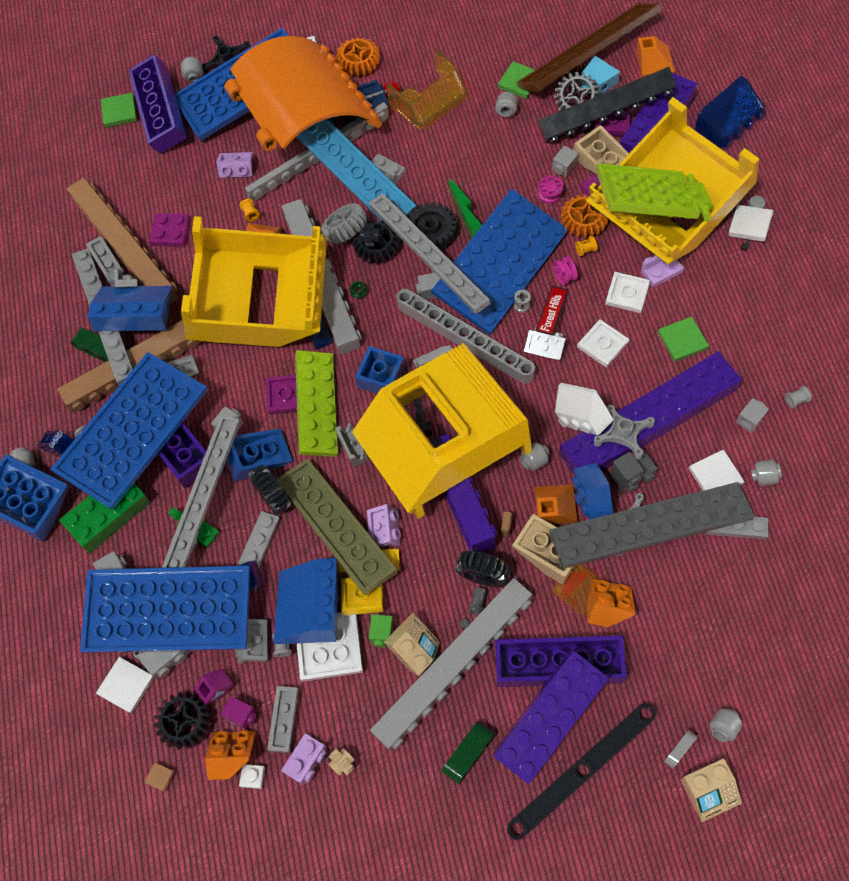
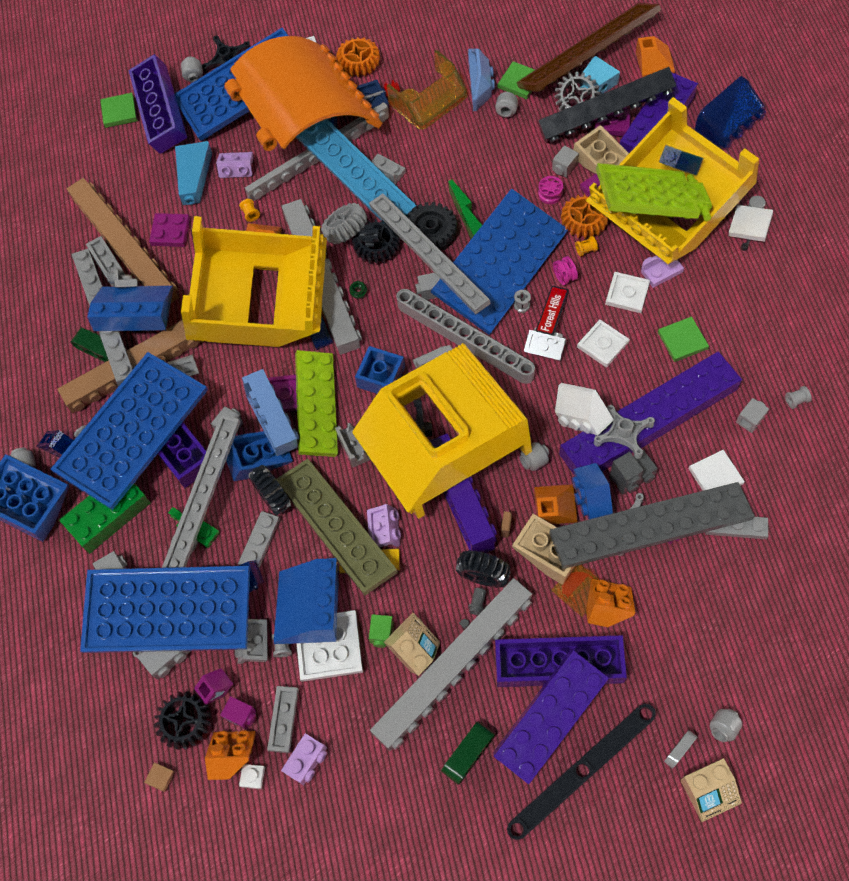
(125, 685): white tile -> none
(192, 169): none -> dark azure slope
(270, 412): none -> medium blue wedge
(341, 761): tan gear -> none
(356, 603): yellow tile -> none
(480, 78): none -> medium blue wedge
(681, 160): none -> slope
(766, 472): light grey head -> none

